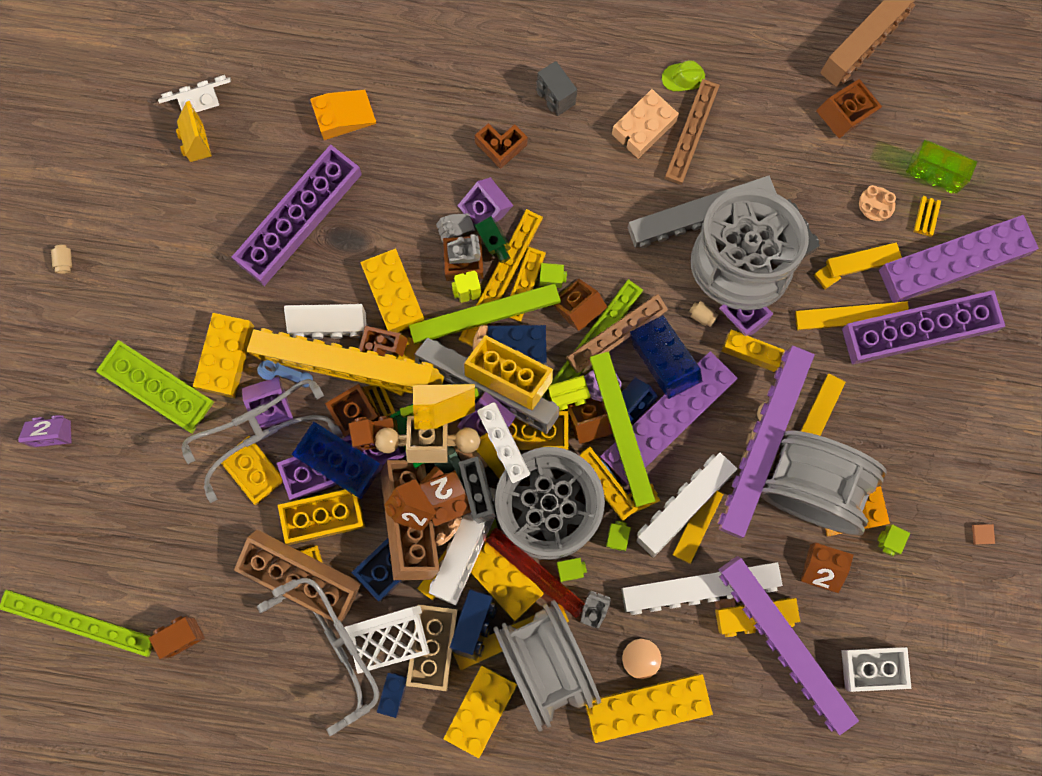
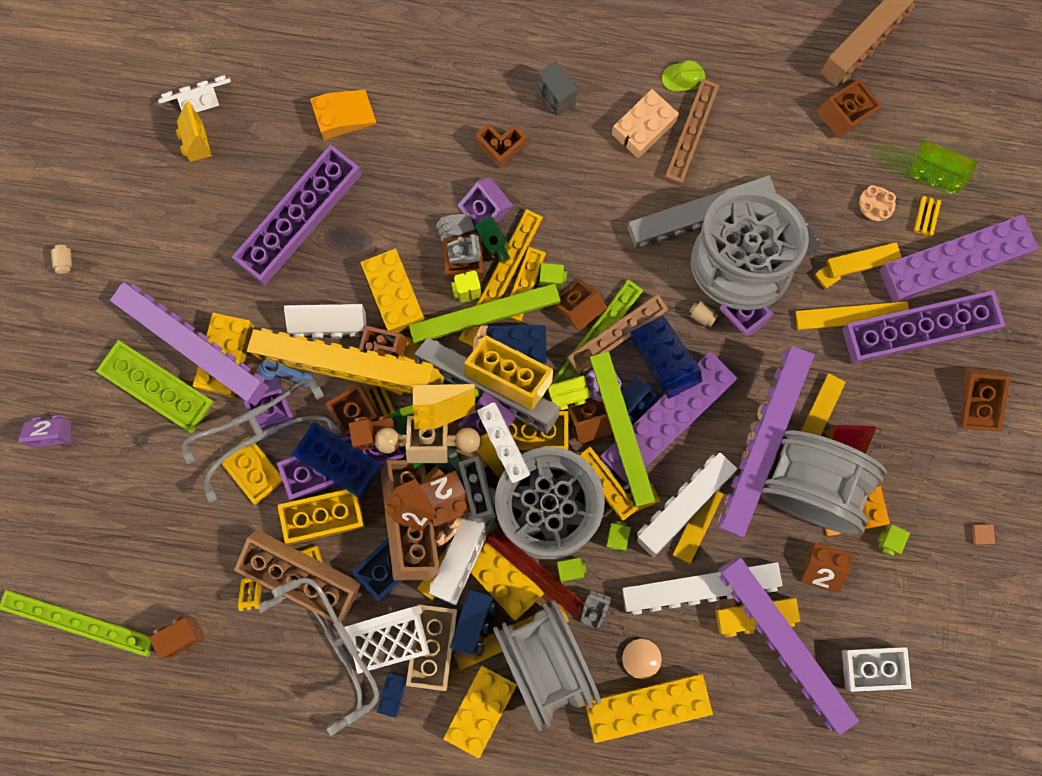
(189, 343): none -> medium lavender brick
(249, 603): none -> yellow tile
(752, 350): yellow brick -> none
(854, 436): none -> dark red slope
(984, 399): none -> dark orange slope

